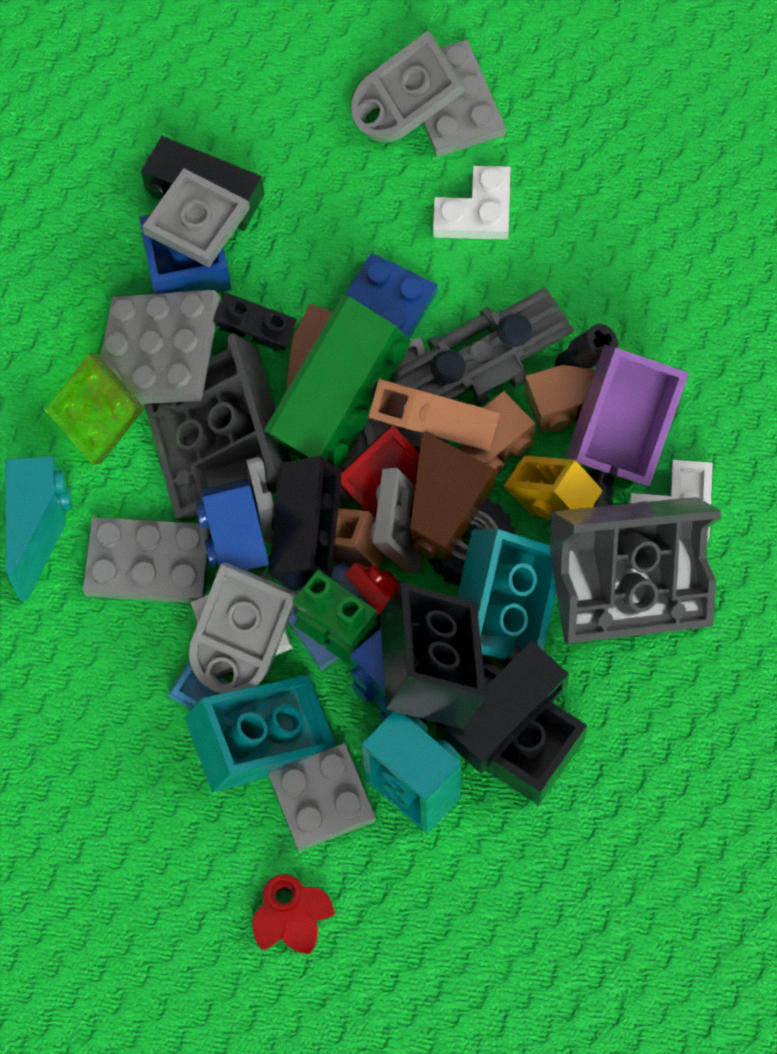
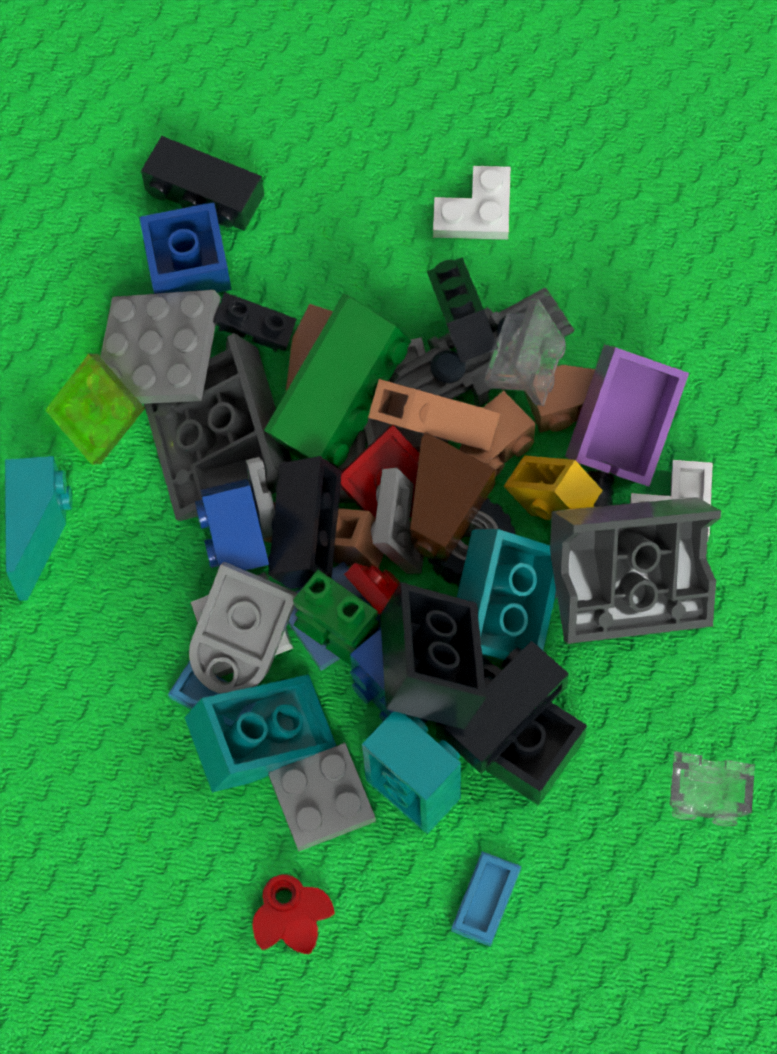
(146, 560): light grey plate -> none
(196, 217): light grey plate -> none
(393, 292): blue plate -> none
(406, 90): light grey plate -> none
(462, 309): none -> black brick
(469, 117): light grey plate -> none
(486, 899): none -> dark azure tile
(527, 353): none -> clear bracket
(587, 347): black hinge -> none
(710, 789): none -> clear cylinder

